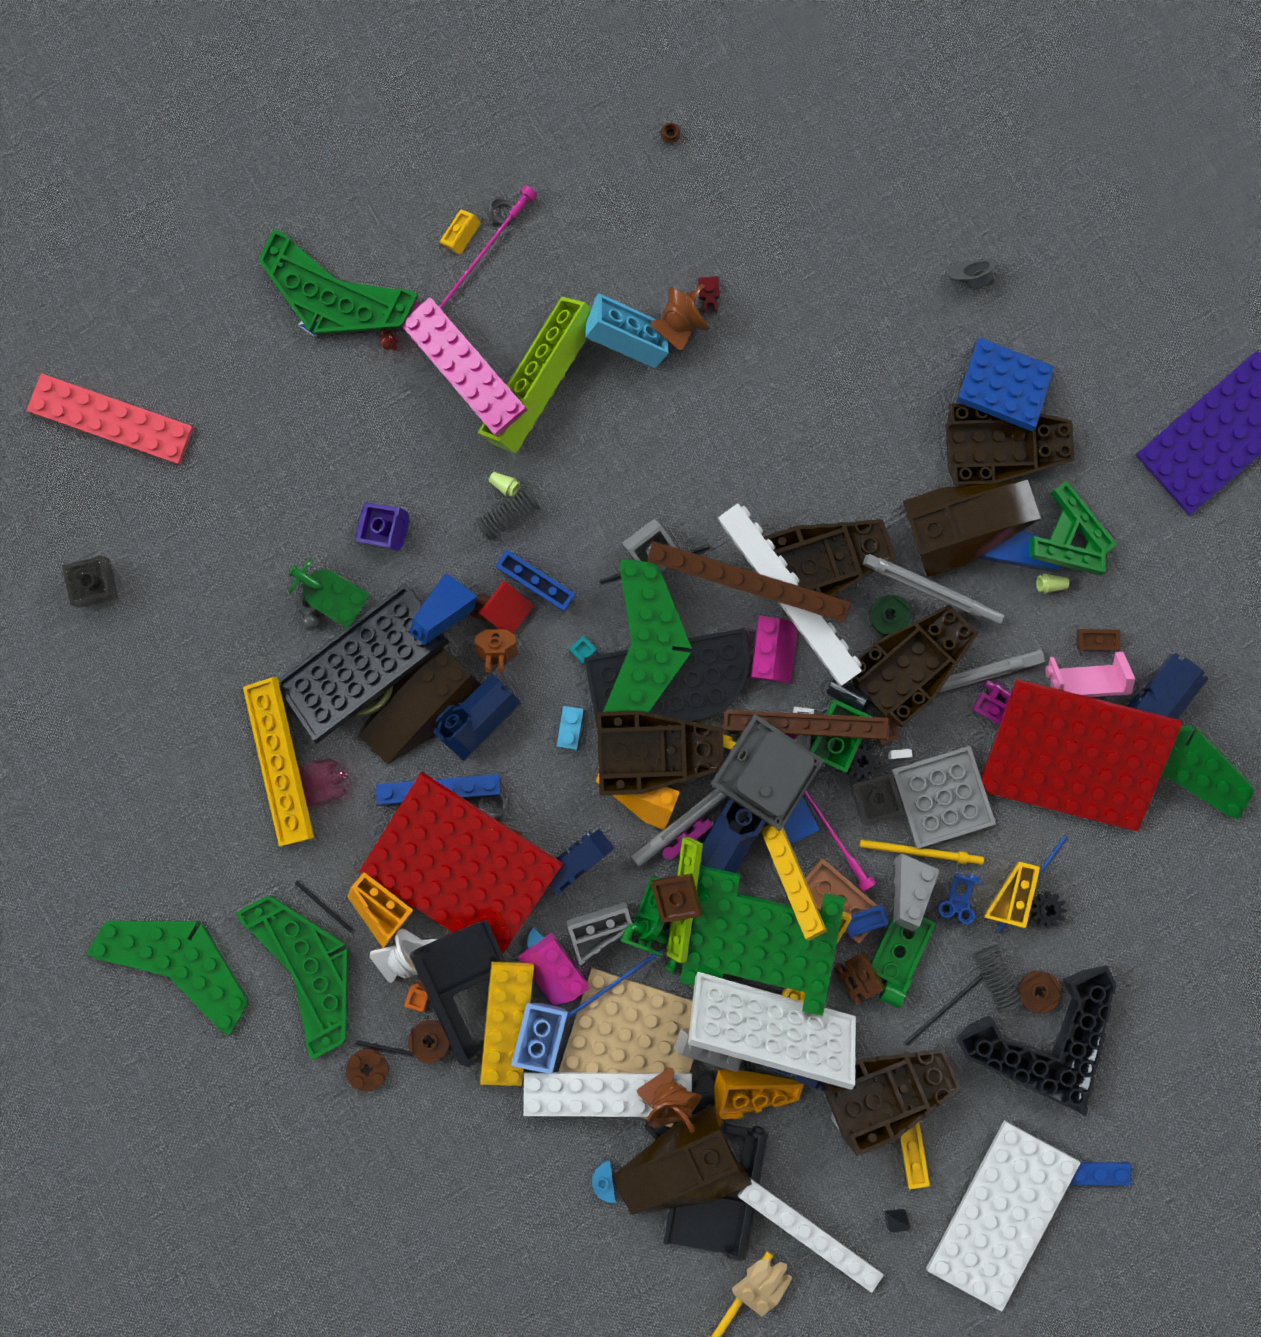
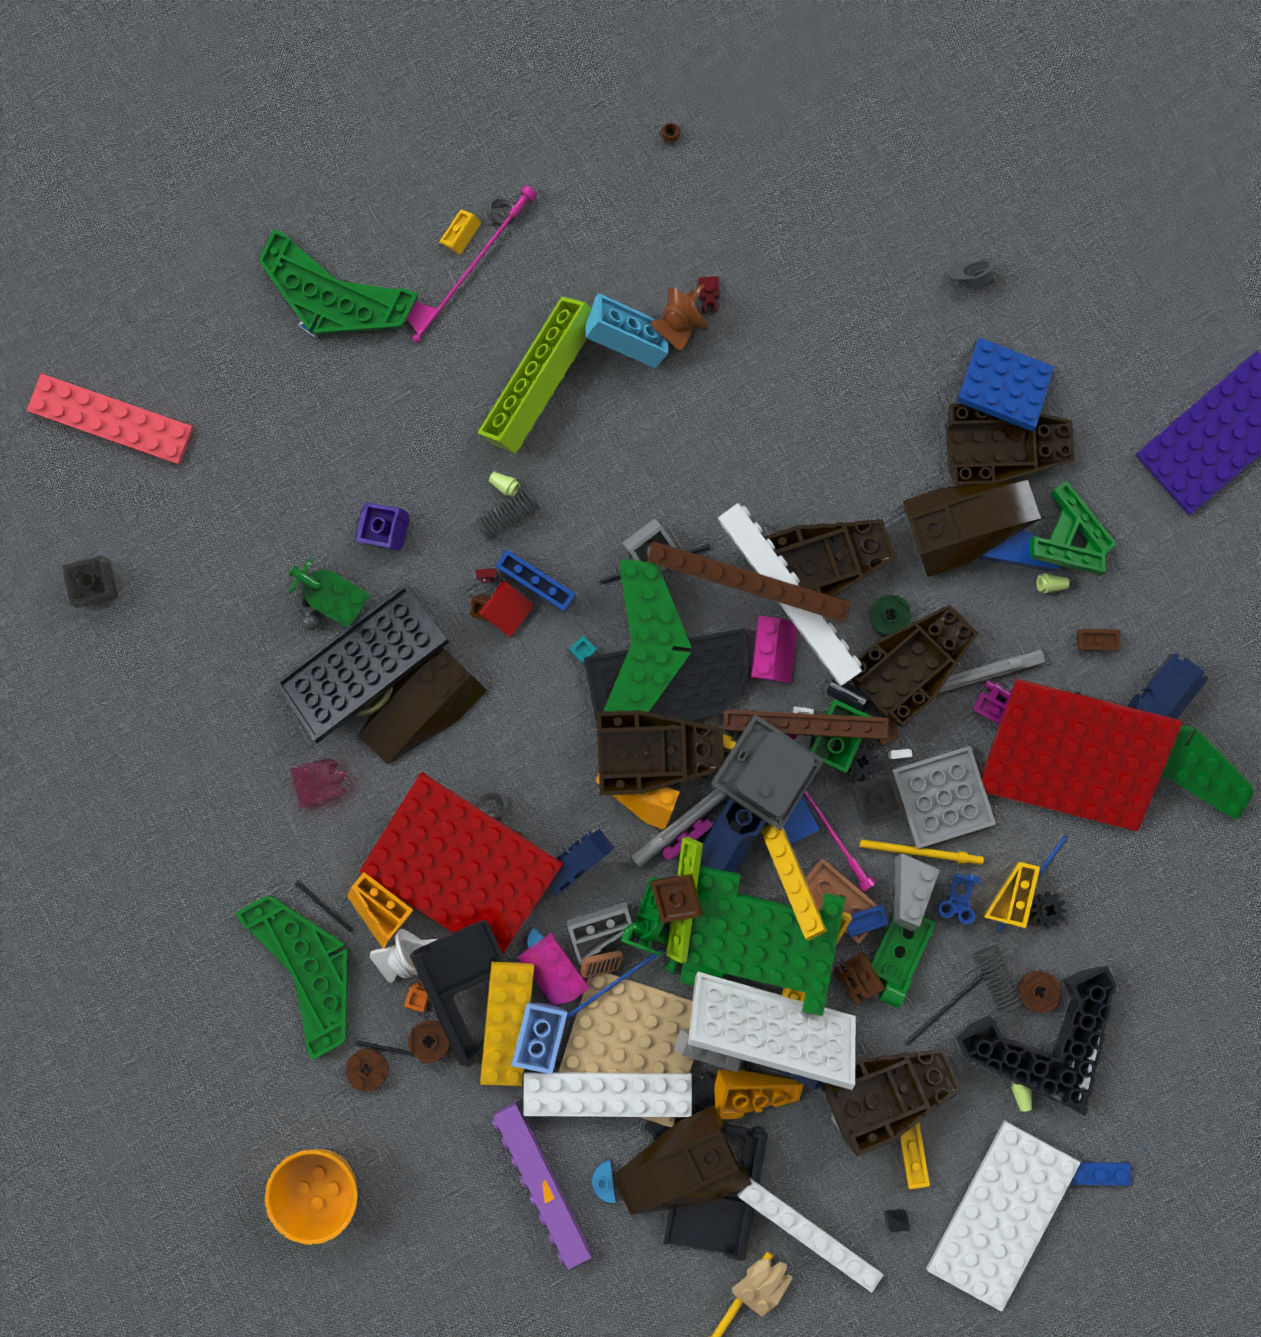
(190, 963): green wing -> none
(278, 761): yellow plate -> none
(311, 1196): none -> light orange piece
(388, 340): clear red plate -> none
(442, 609): blue slope -> none
(464, 367): plate -> none
(465, 787): blue plate -> none
(476, 718): dark blue brick -> none
(486, 575): none -> dark red plate
(494, 649): dark orange hinge -> none
(542, 1185): none -> medium lavender brick
(570, 727): medium azure plate -> none
(601, 964): none -> nougat tile
(668, 1100): dark orange helmet -> none
(932, 589): light grey piece -> none
(1023, 1096): none -> yellowish green cone
(1093, 680): bright pink panel -> none

